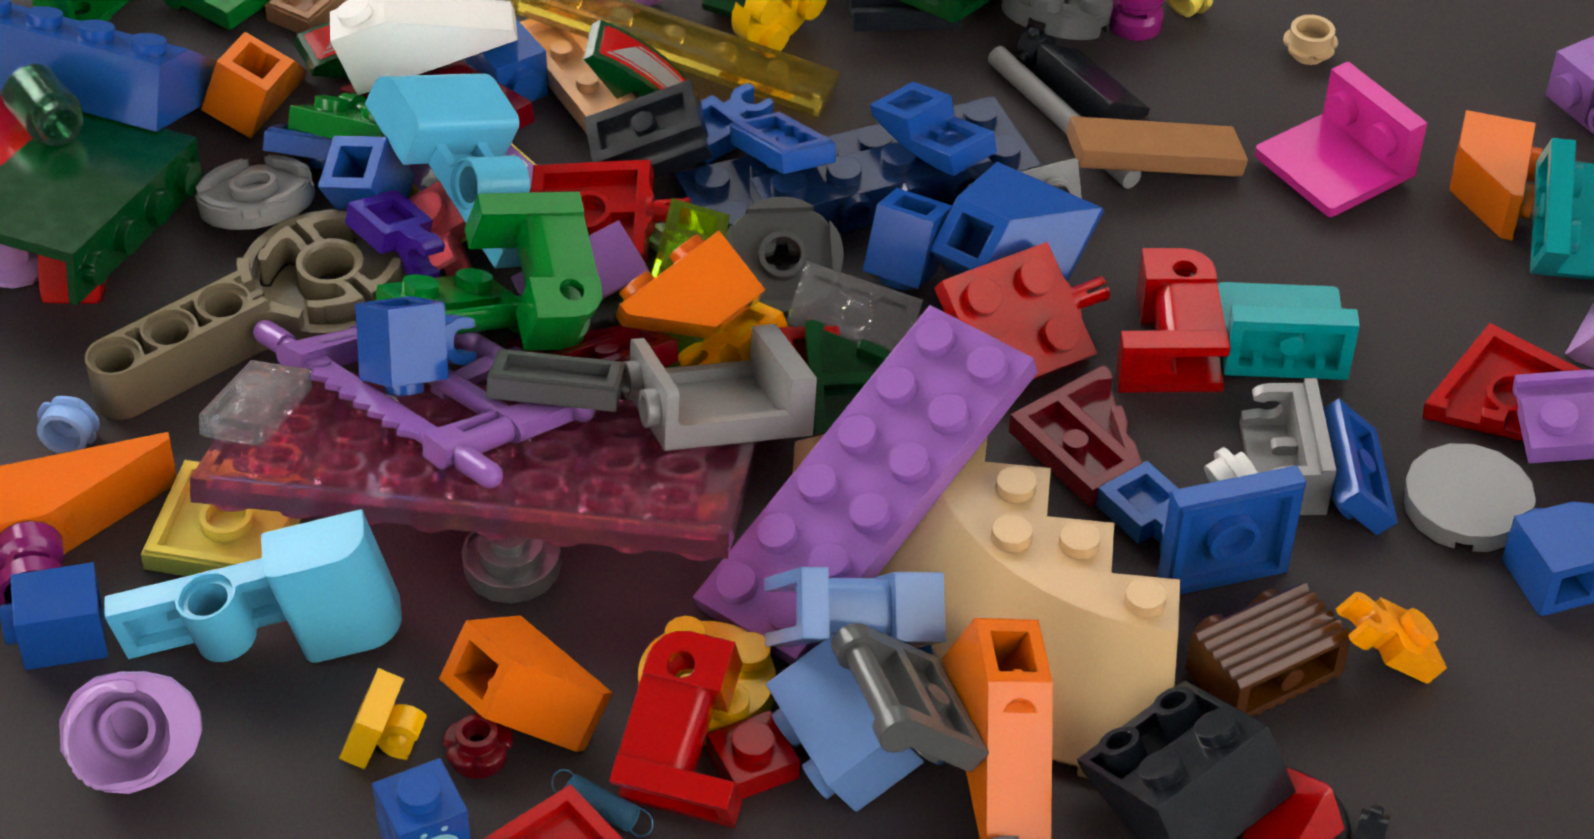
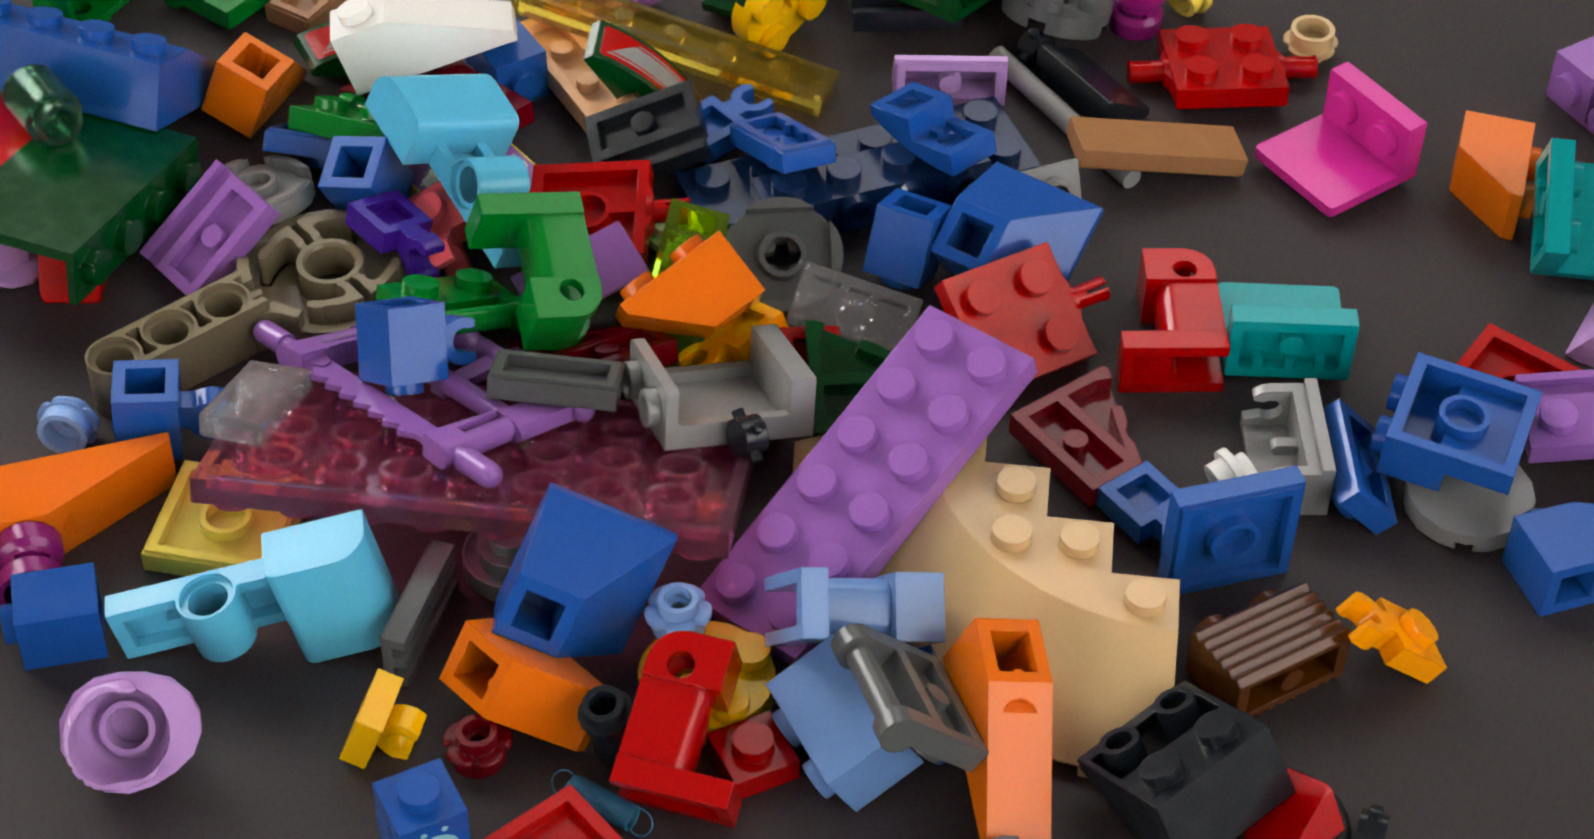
(151, 401): none -> blue brick
(209, 230): none -> medium lavender plate
(420, 611): none -> dark grey tile
(580, 577): none -> blue slope
(605, 717): none -> black pin
(677, 608): none -> light blue plate
(747, 435): none -> black piece
(960, 76): none -> lavender slope
(1222, 67): none -> red plate
(1454, 426): none -> blue plate

